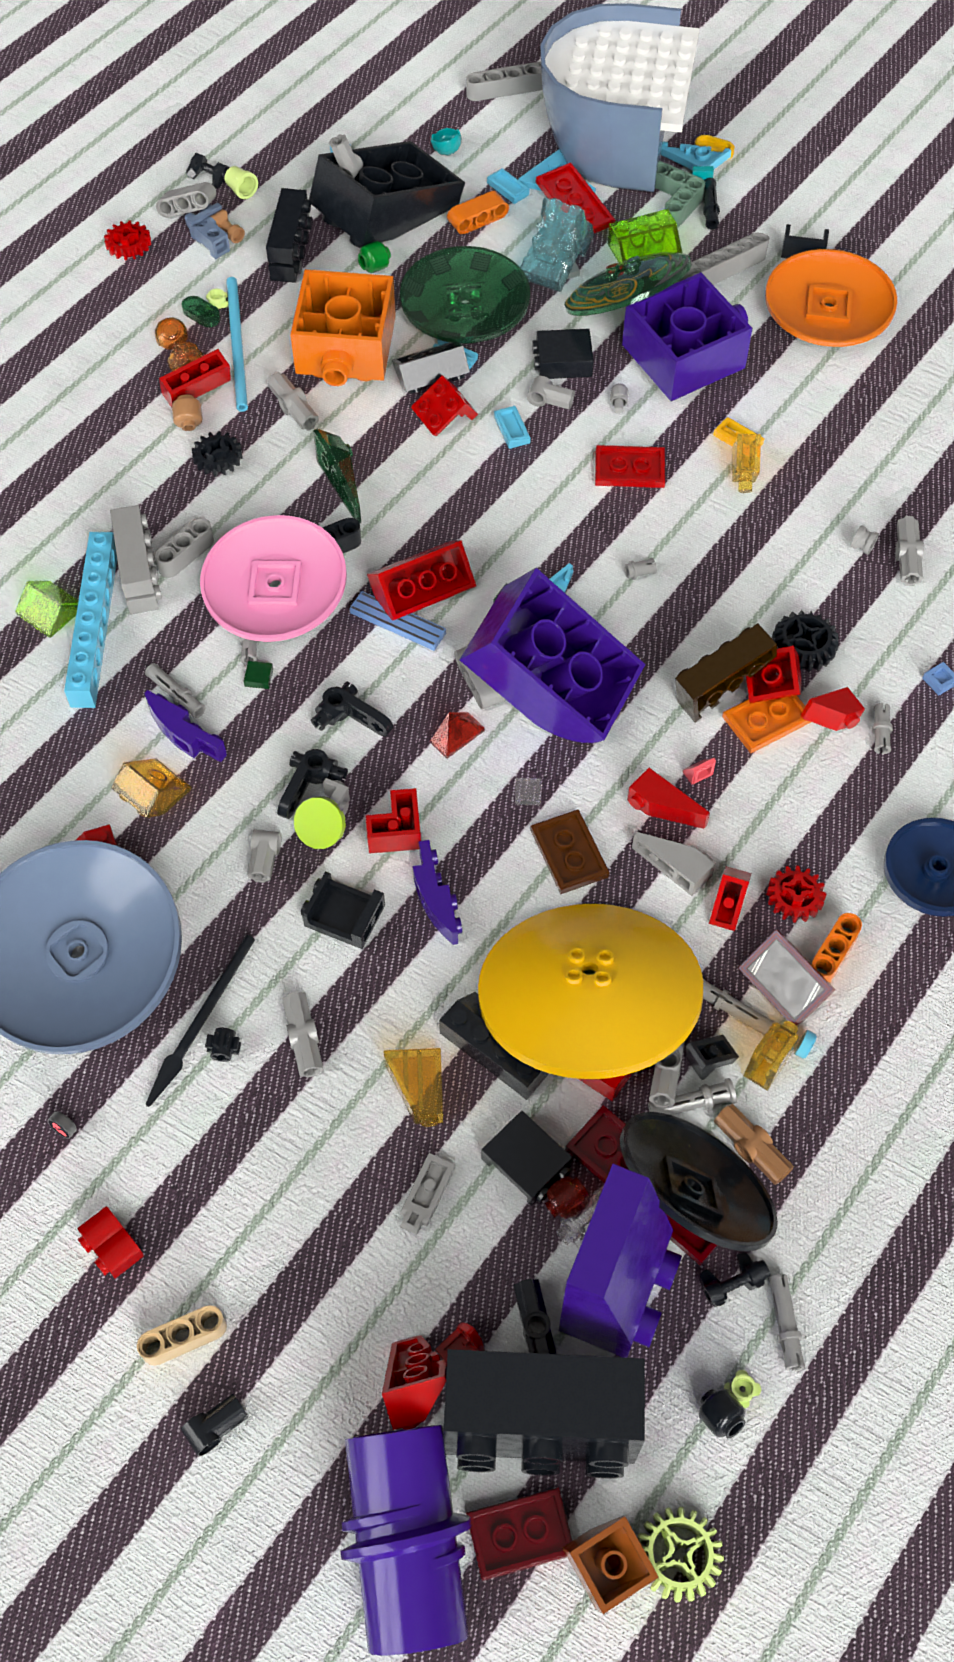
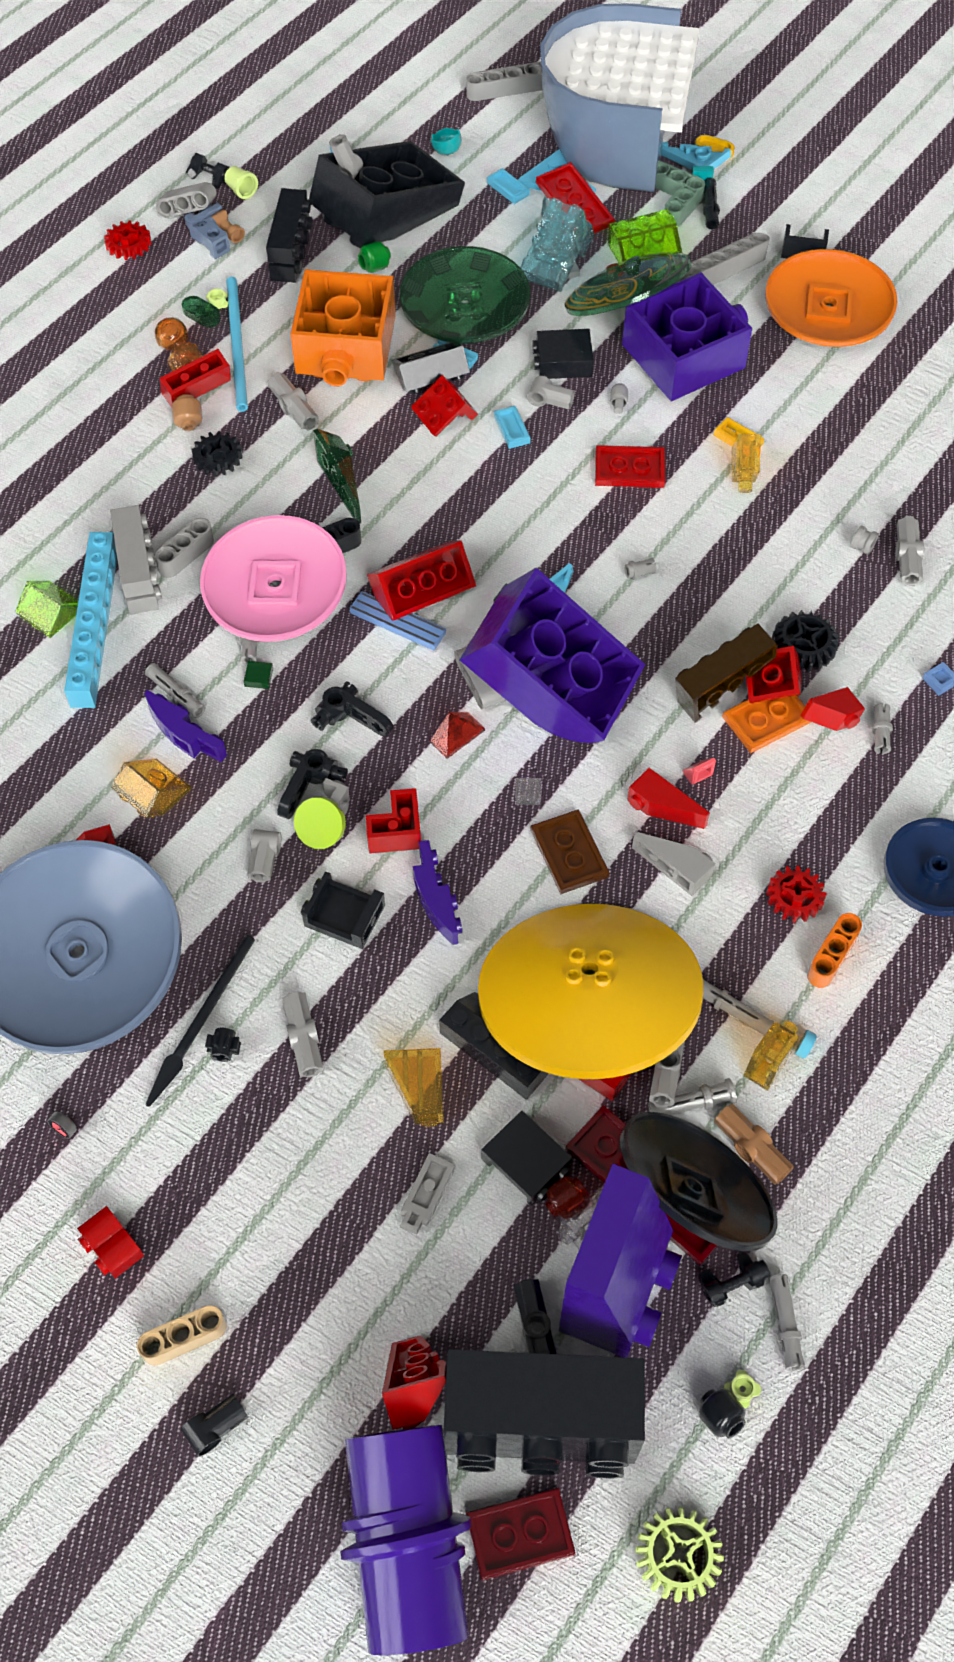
(463, 1338): red tile -> none
(477, 212): orange beam -> none
(610, 1563): dark orange slope -> none
(710, 1054): black slope -> none
(730, 898): red slope -> none
(786, 978): tile -> none

